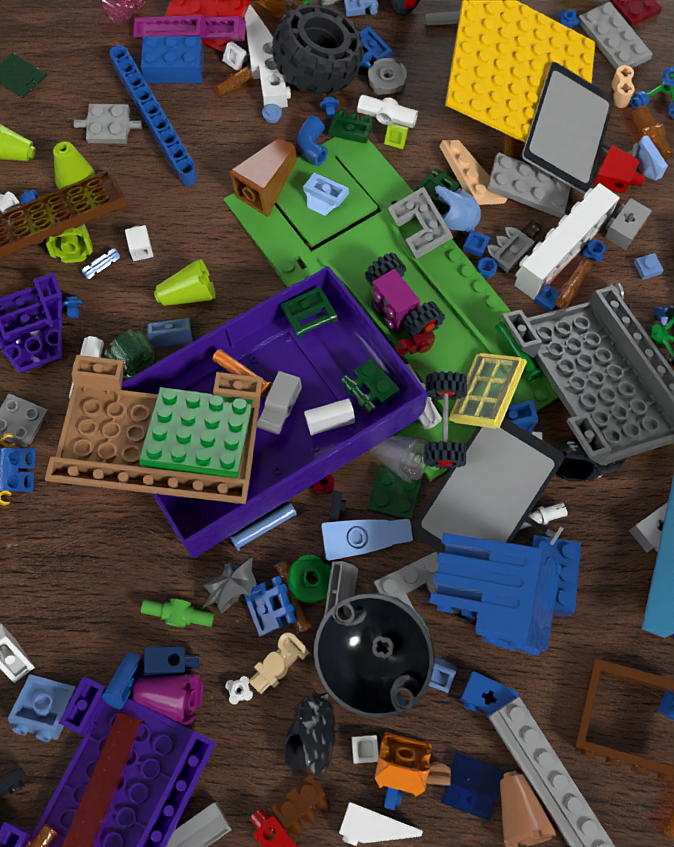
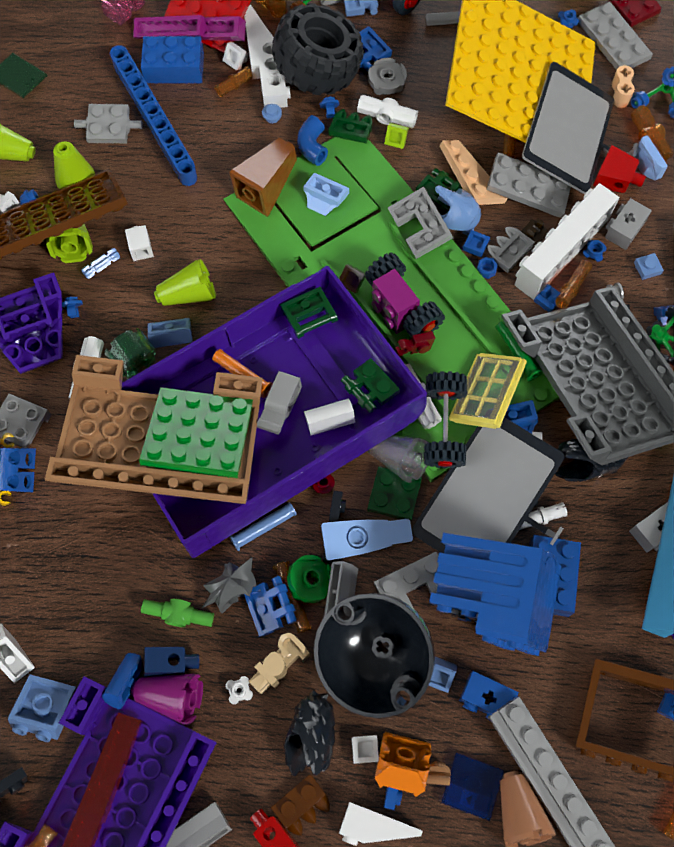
(352, 278): none -> dark brown tile

